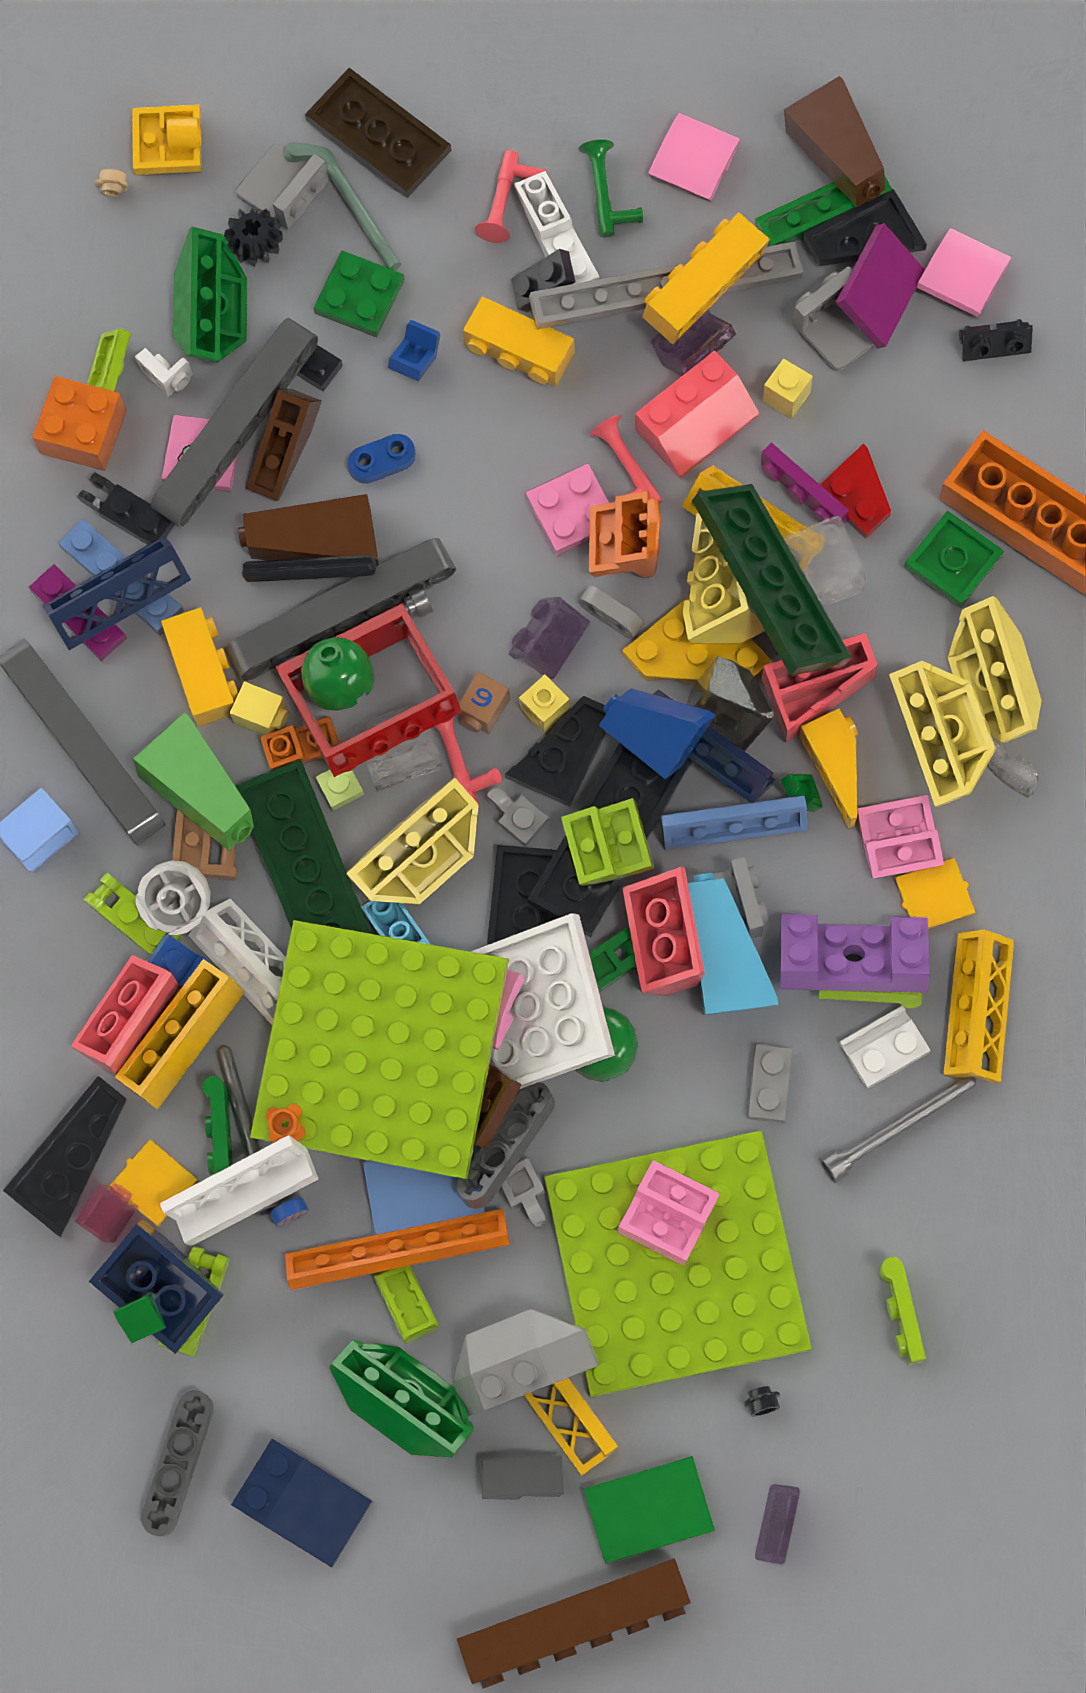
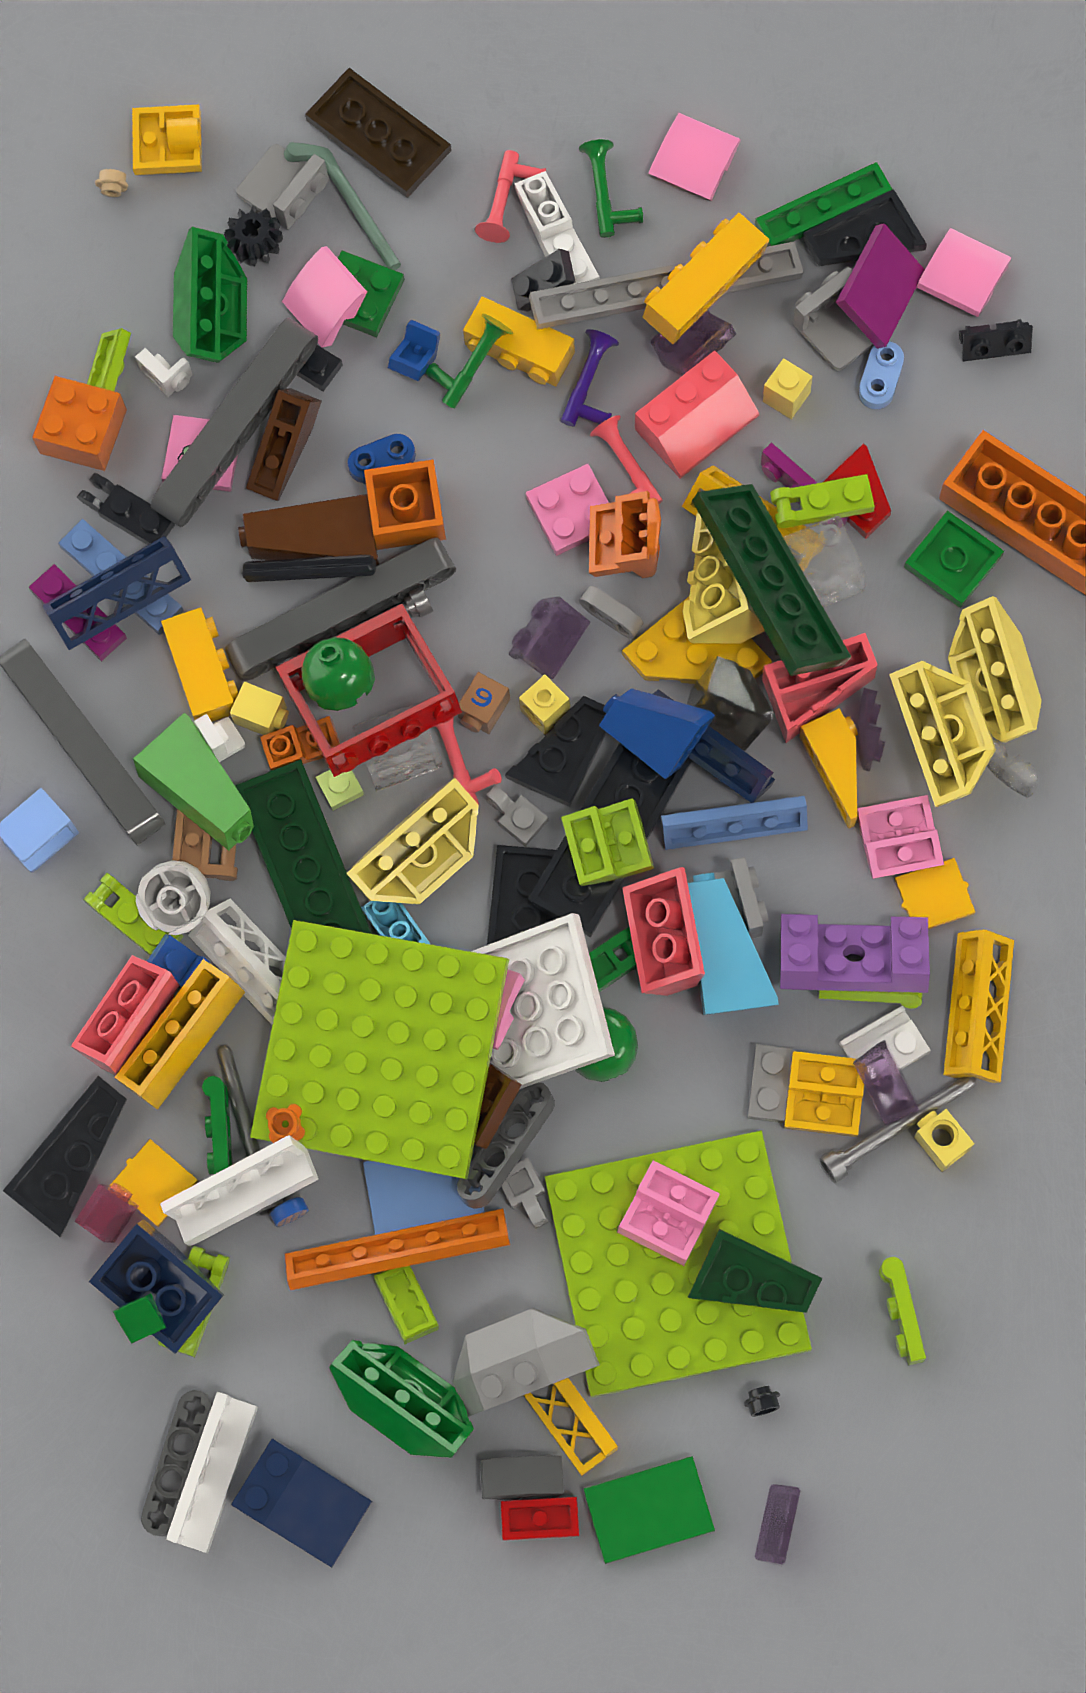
(212, 1473): none -> white fence
(221, 736): none -> white bracket
(324, 296): none -> bright pink slope
(404, 504): none -> orange brick
(456, 387): none -> green piece
(539, 1518): none -> red plate
(574, 1621): reddish brown brick -> none
(575, 407): none -> dark purple piece
(753, 1277): none -> dark green wing
(803, 785): green tile -> none
(823, 501): none -> lime plate
(824, 1095): none -> yellow slope
(837, 140): reddish brown slope -> none
(868, 736): none -> clear purple slope
(882, 373): none -> light blue plate
(886, 1083): none -> clear purple slope
(943, 1155): none -> light yellow brick

